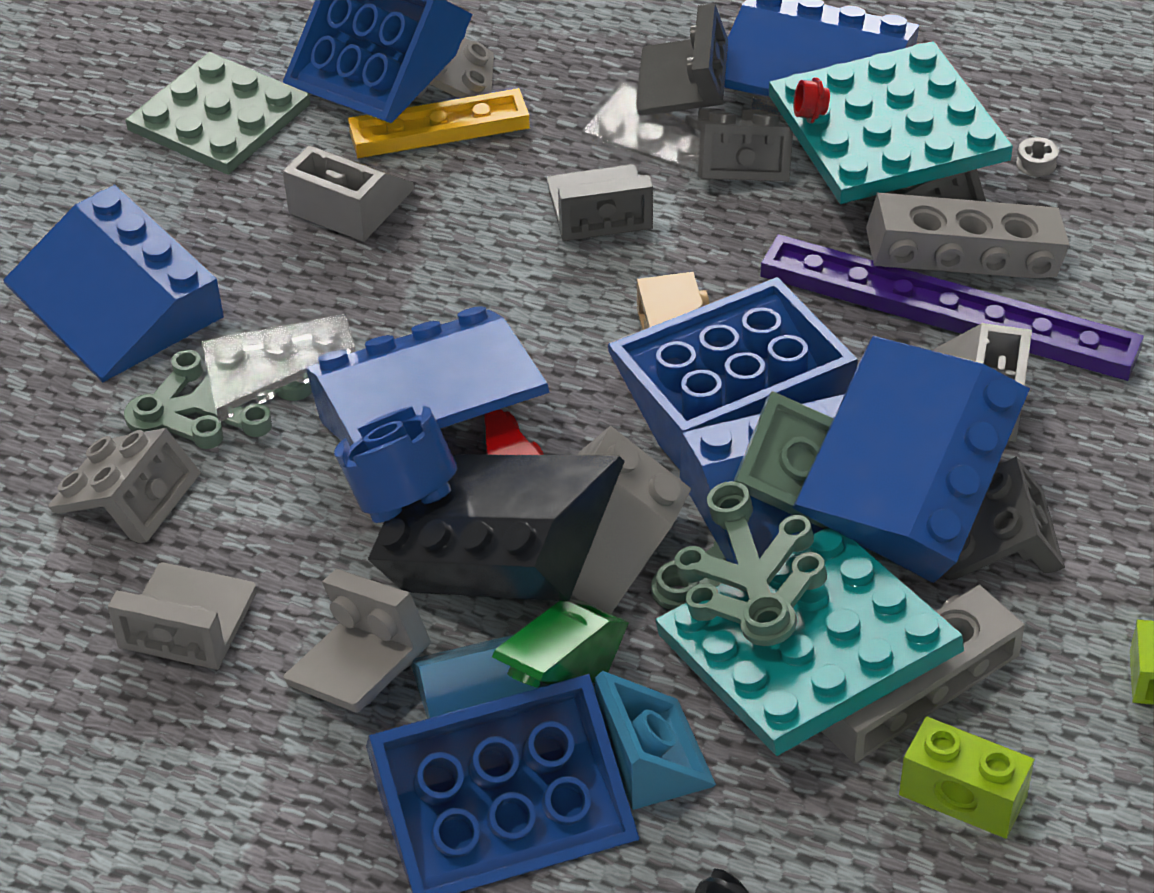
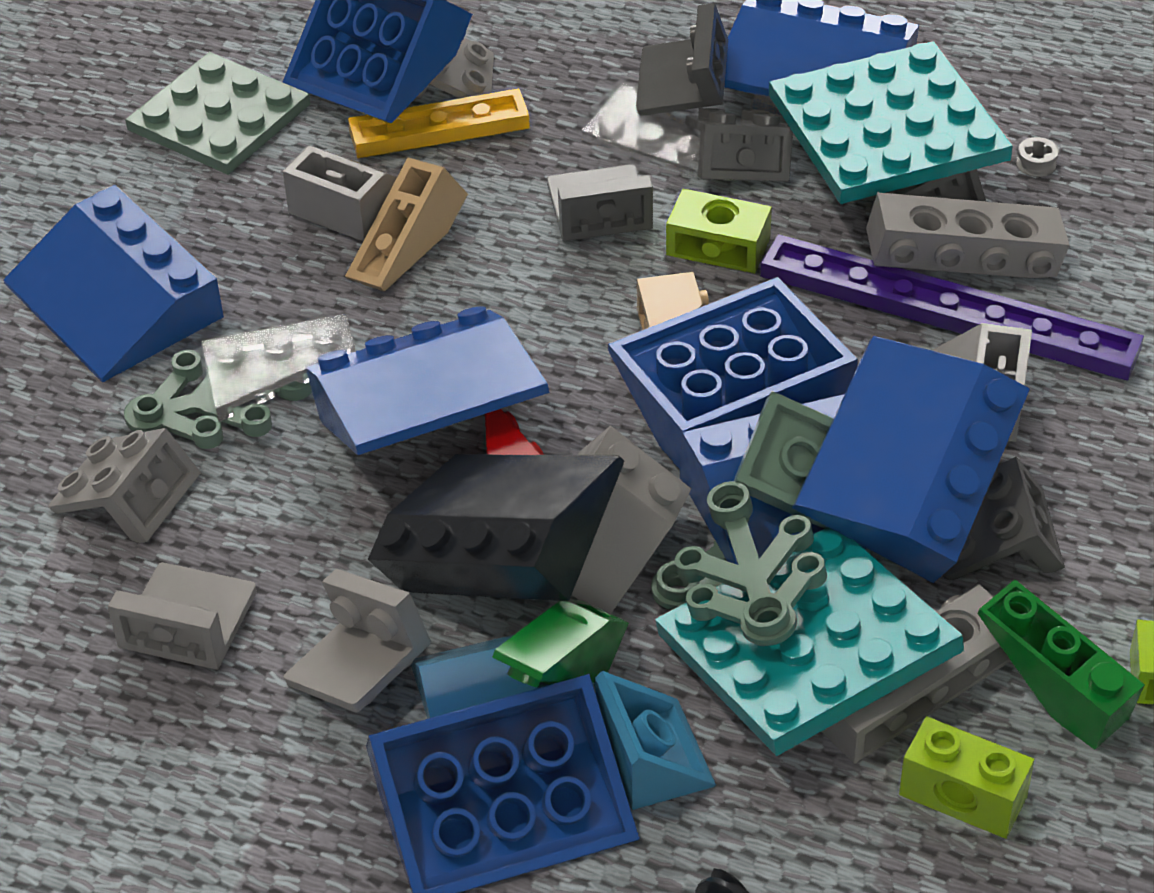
(397, 463): blue brick -> none
(408, 224): none -> tan slope
(718, 230): none -> lime brick
(811, 99): red plate -> none
(1061, 666): none -> green slope

